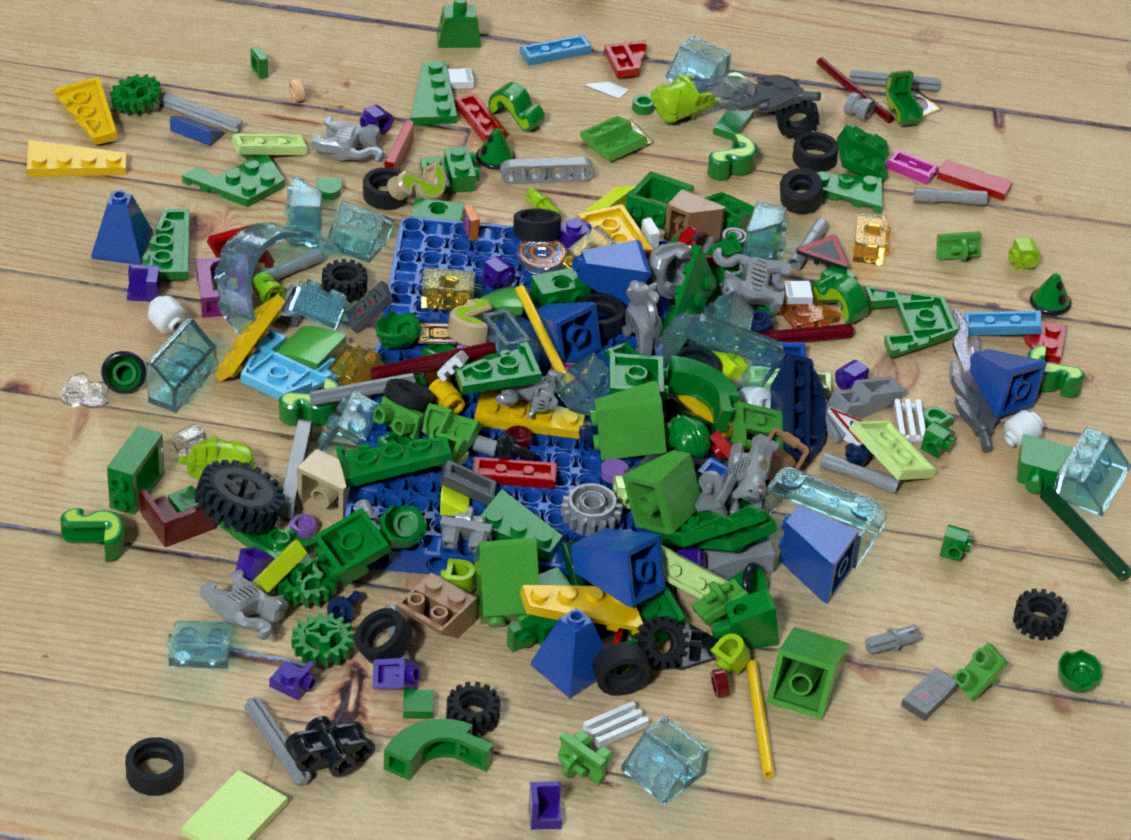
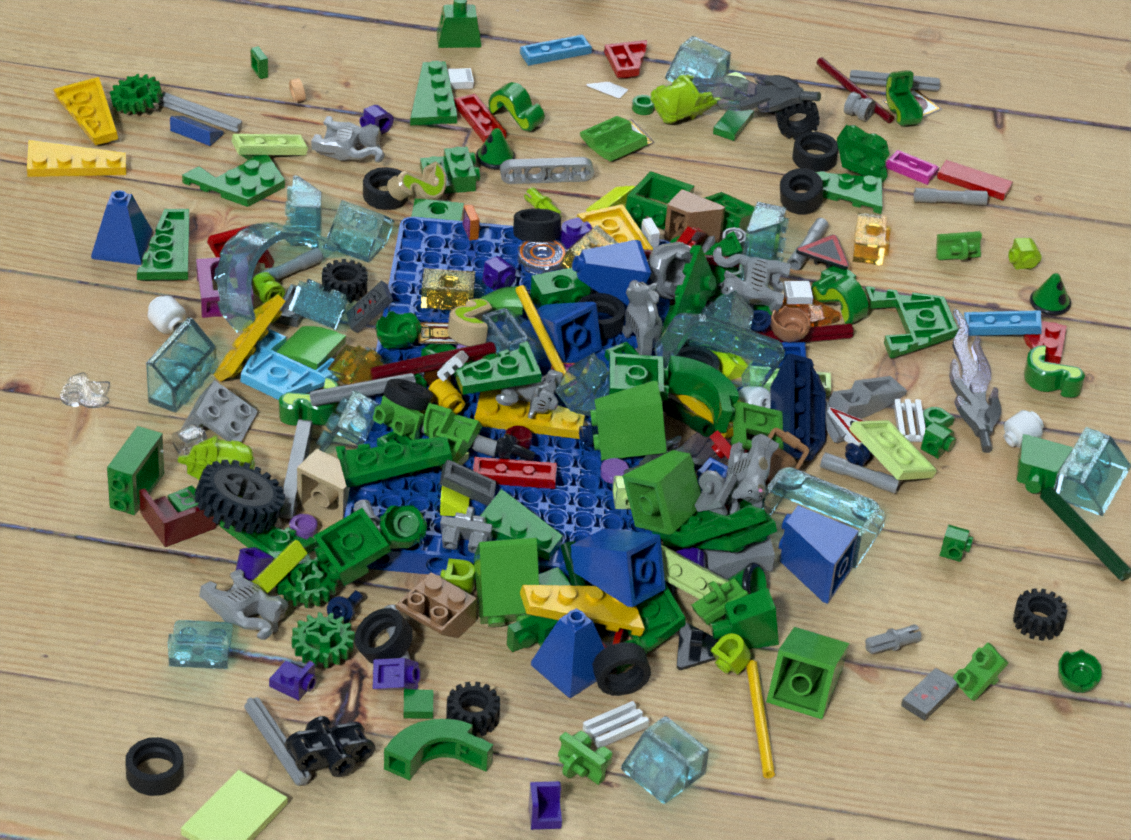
(95, 527): green animal -> none
(123, 372): green hat -> none
(143, 283): dark purple panel -> none
(221, 413): none -> light grey bracket
(329, 187): tile -> none
(401, 146): tile -> none
(591, 509): light grey gear -> none
(676, 637): black tyre -> none
(688, 436): green hair -> none
(720, 683): dark red tile -> none
(734, 161): green animal -> none
(790, 324): none -> nougat hair
(849, 373): dark purple plate -> none
(1007, 380): blue slope -> none

